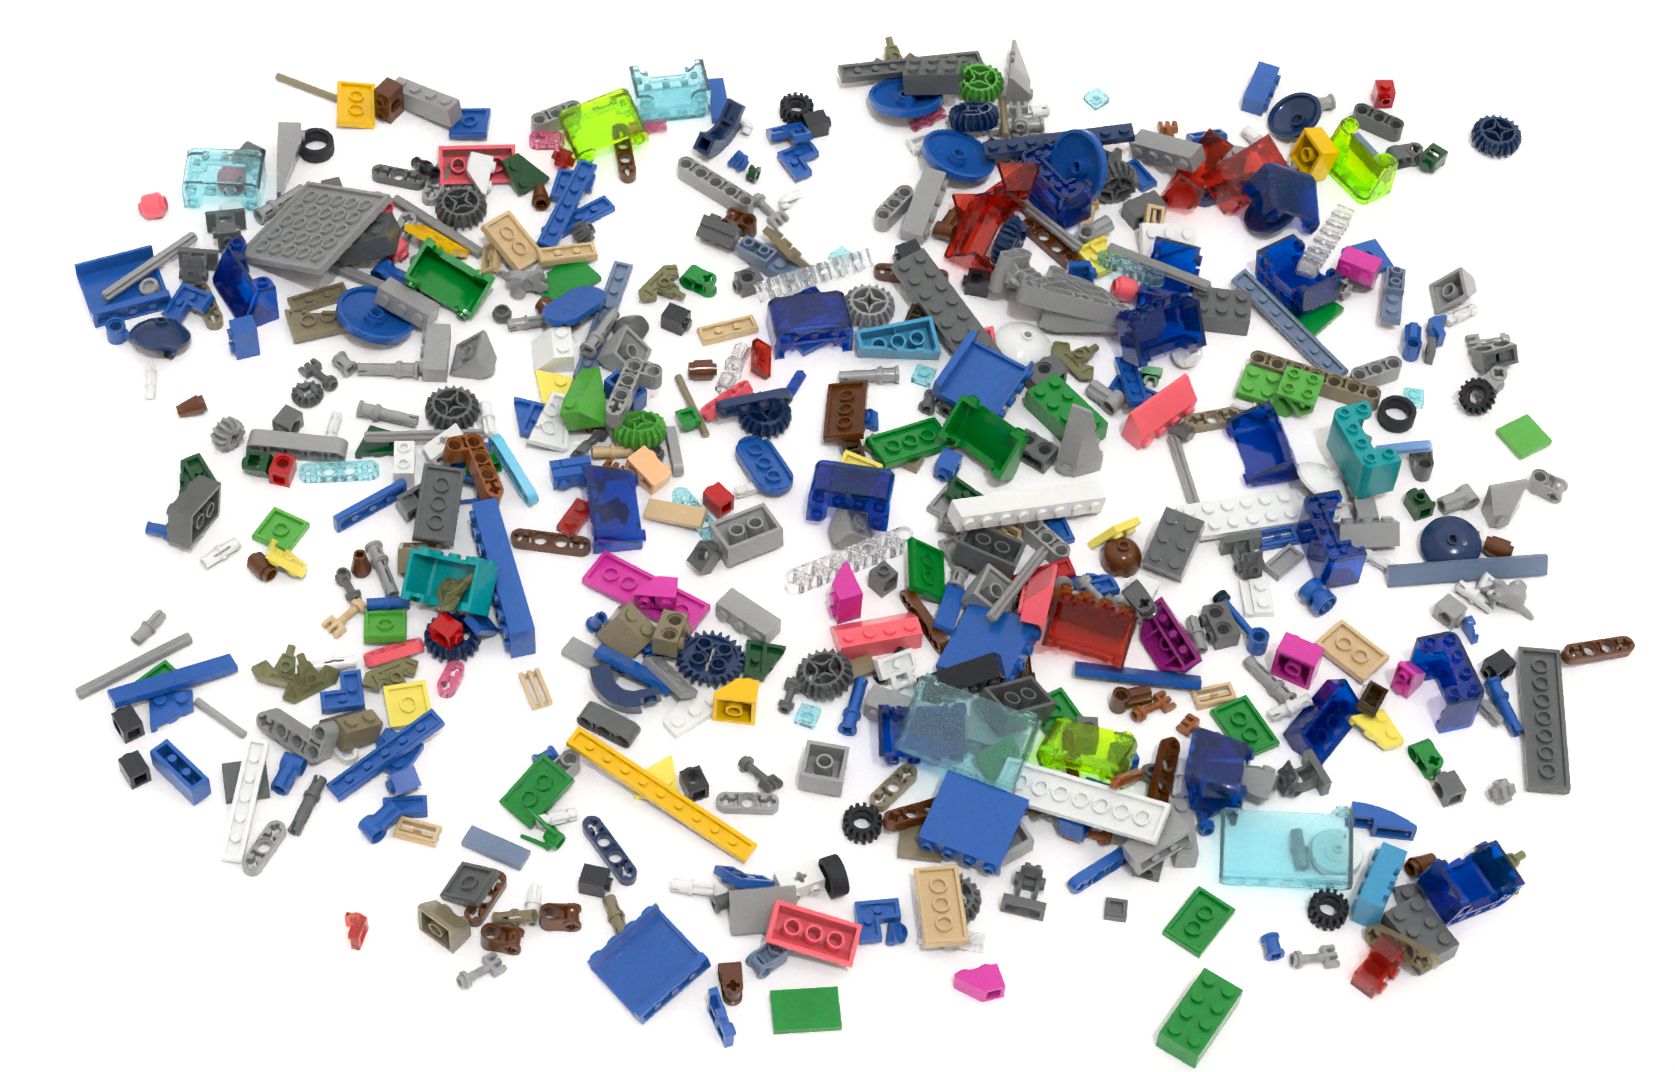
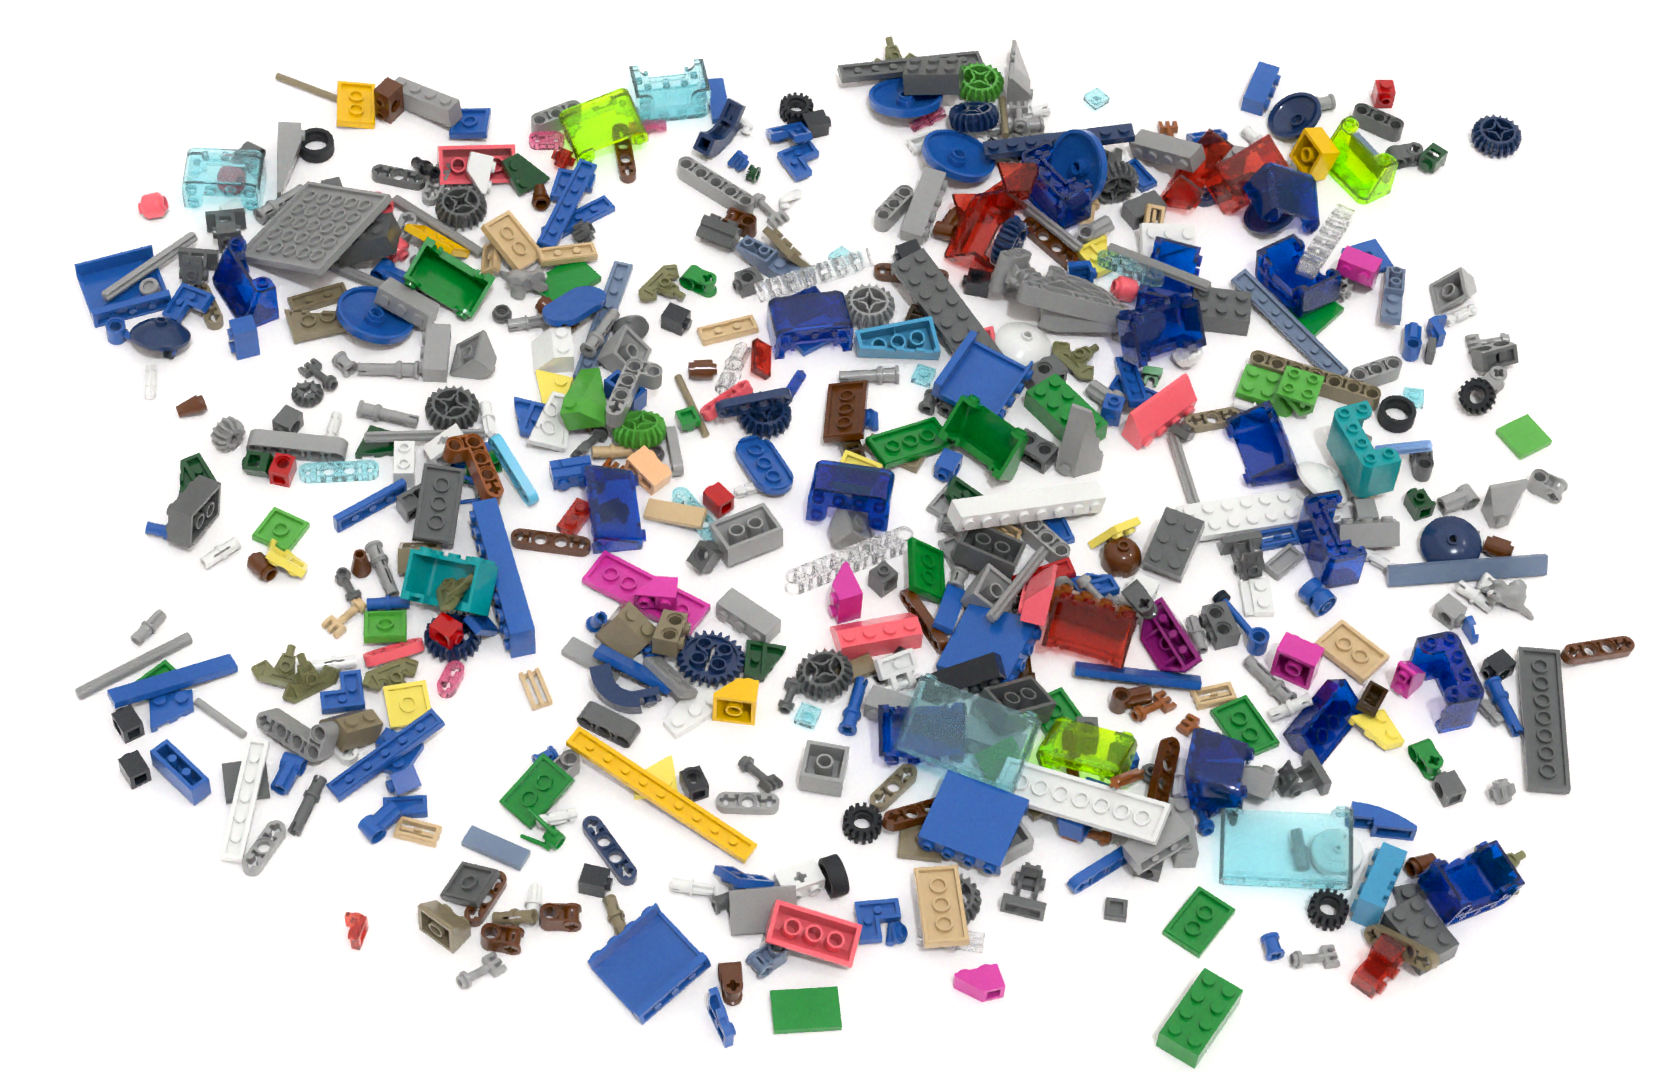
(1112, 409): none -> blue bracket

